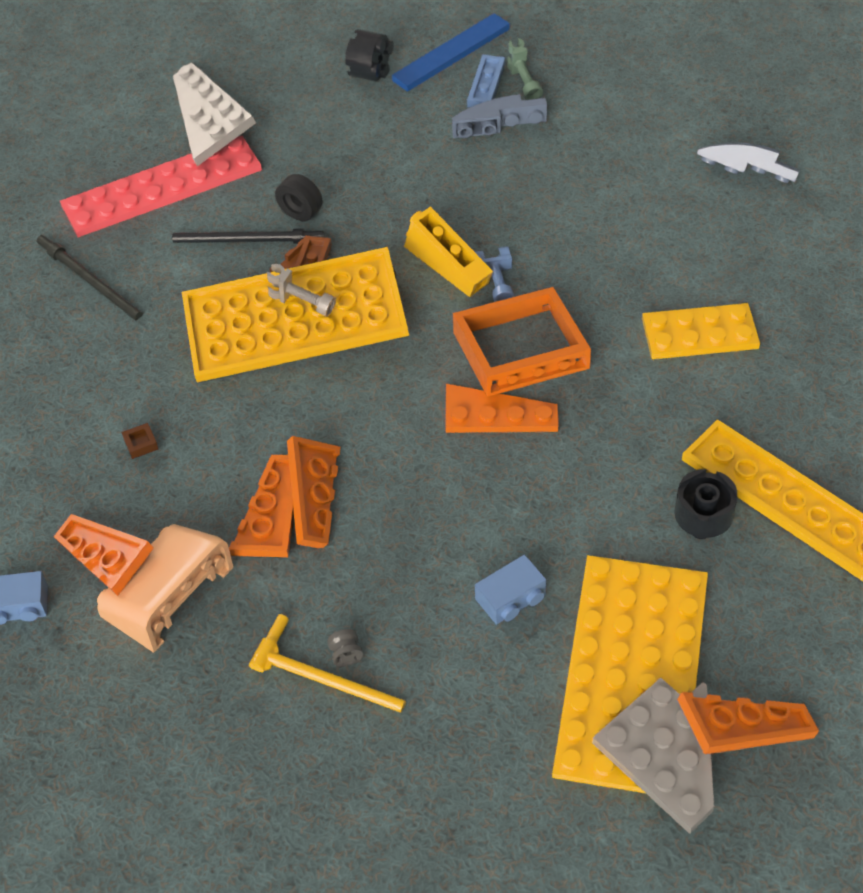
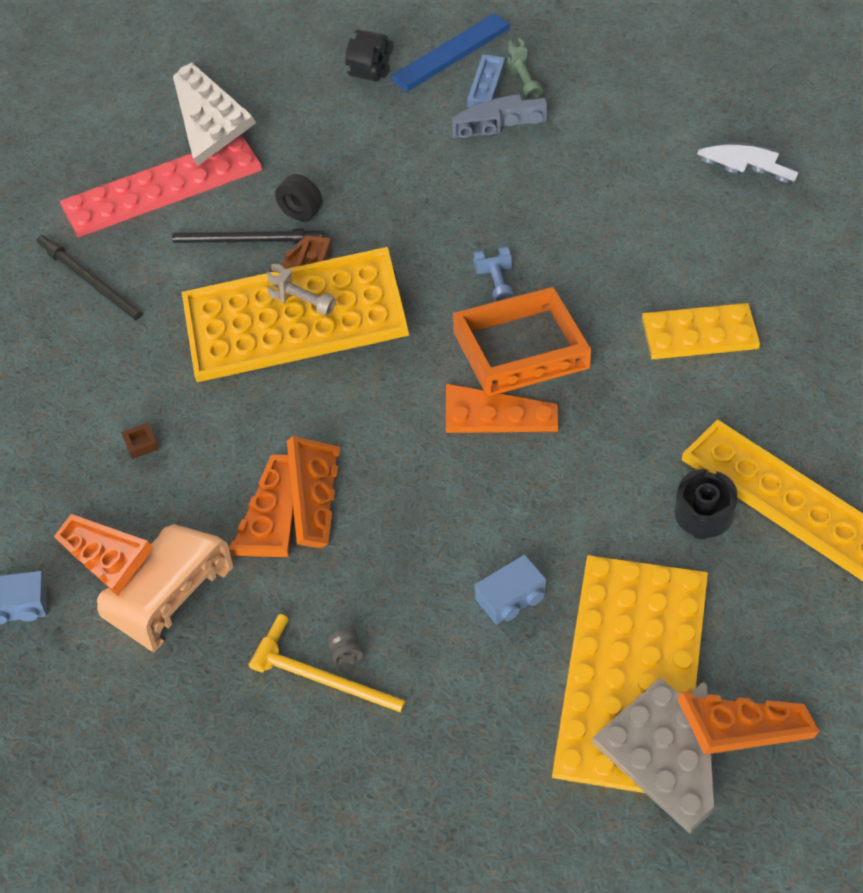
(446, 252): yellow slope -> none

